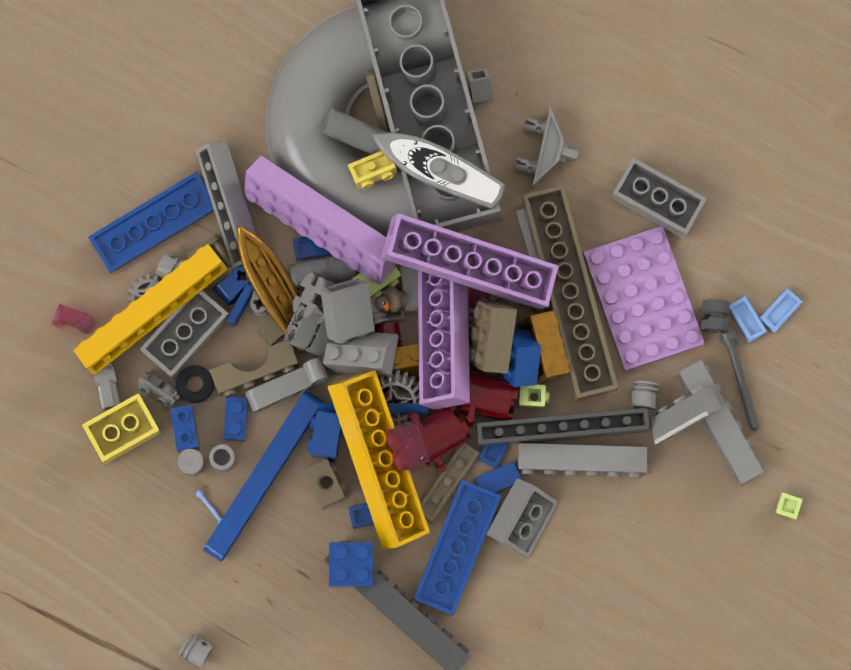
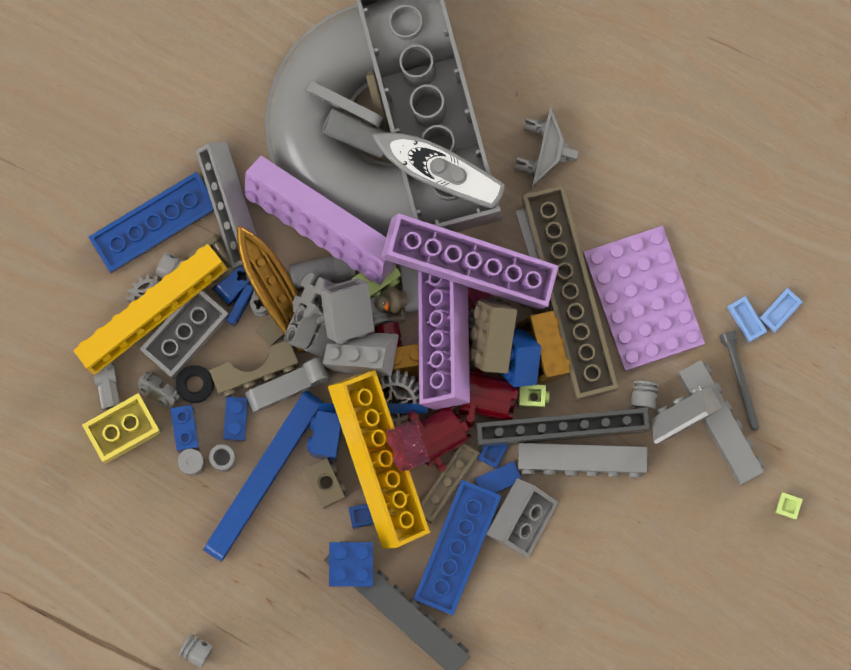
(74, 318): clear pink leg -> none
(200, 494): light blue hinge -> none
(307, 249): blue tile -> none
(344, 104): none -> light grey beam
(371, 170): light yellow bracket -> none
(480, 85): light grey brick -> none
(658, 198): light grey brick -> none
(715, 316): dark grey wheel -> none

